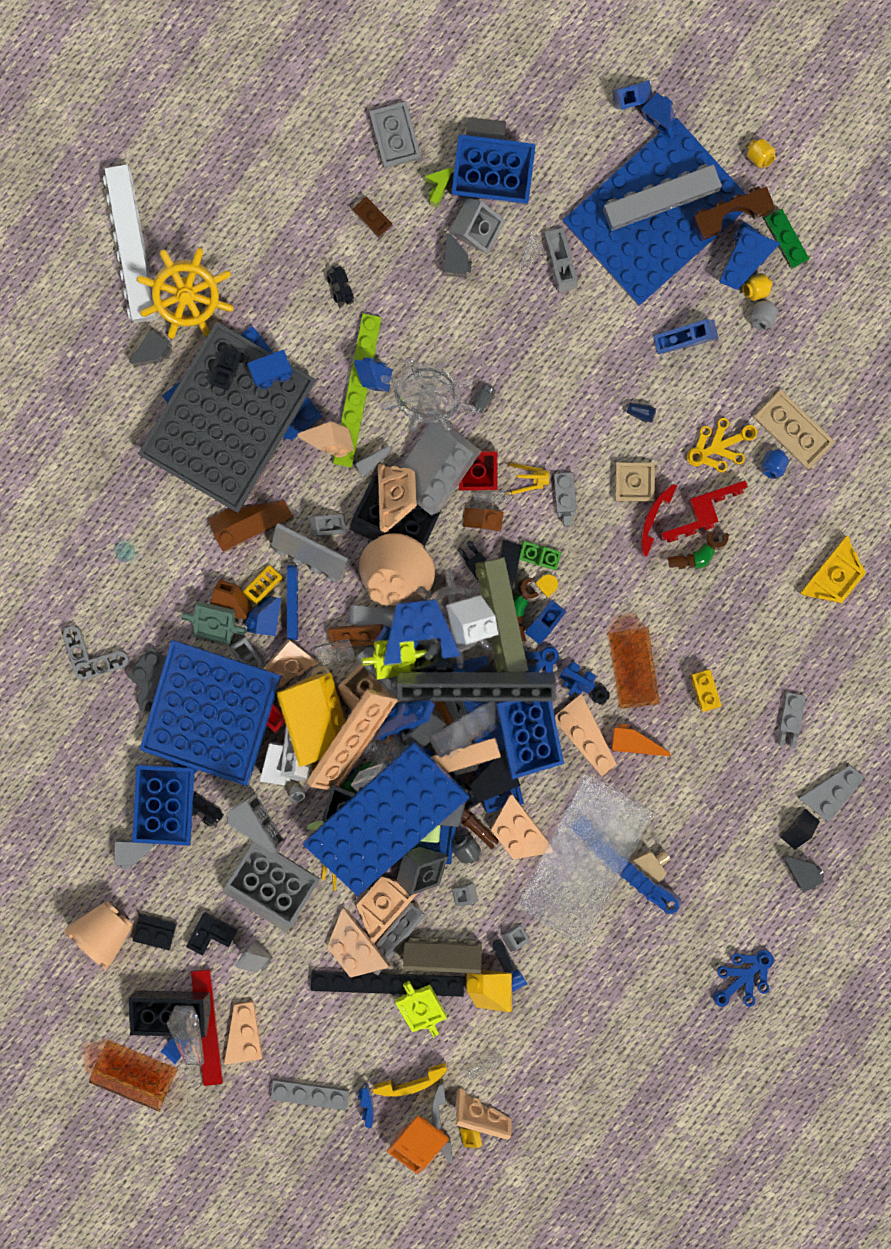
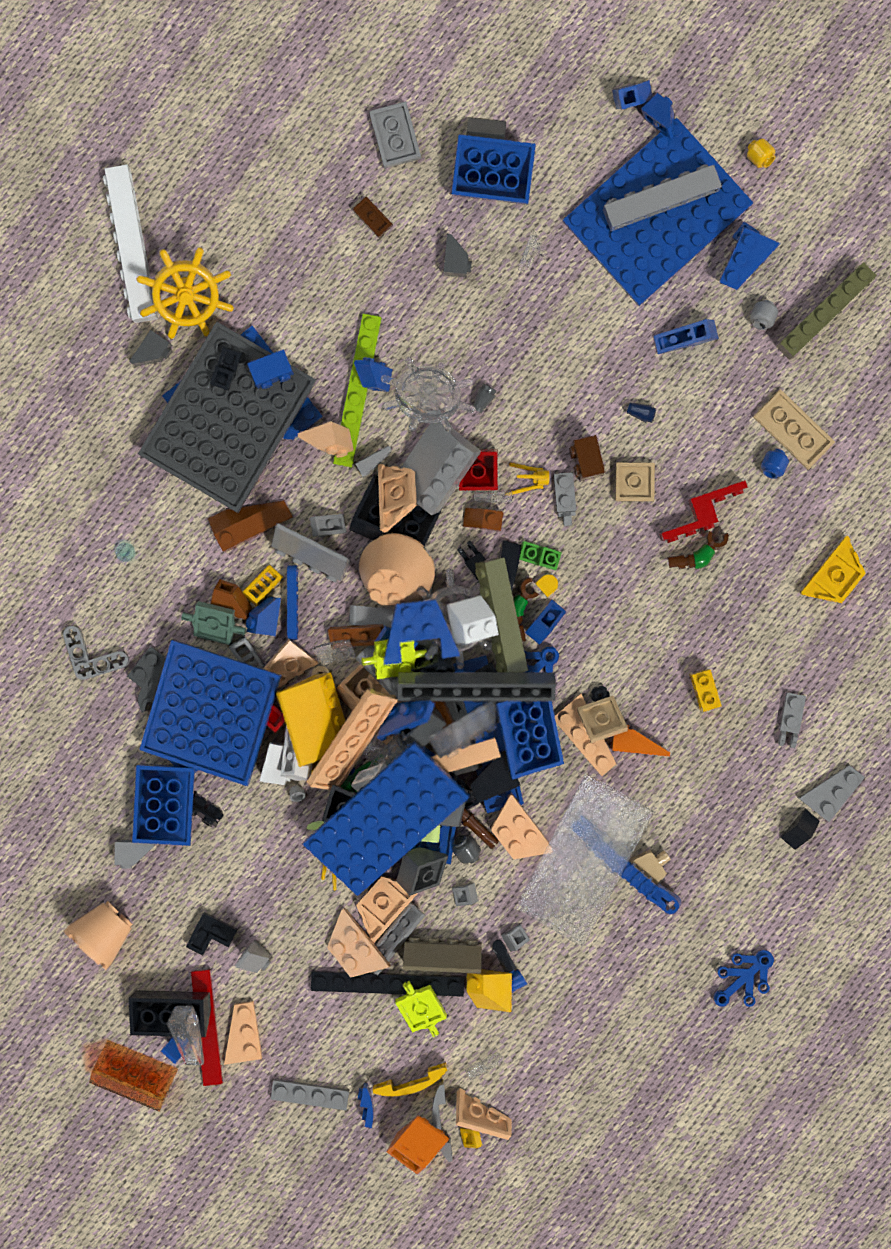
(154, 932): black plate -> none
(255, 823): light grey slope -> none
(271, 886): light grey slope -> none
(336, 278): black hinge -> none
(441, 181): lime slope -> none
(477, 225): light grey slope -> none
(561, 260): light grey slope -> none
(575, 682): blue hips -> none
(587, 458): none -> reddish brown brick
(602, 719): none -> tan plate
(634, 668): clear orange slope -> none
(646, 541): red slope -> none
(718, 446): yellow plant -> none
(755, 204): reddish brown arch -> none
(757, 287): yellow head -> none
(785, 234): green plate -> none
(804, 872): dark grey slope -> none
(826, 311): none -> olive brick

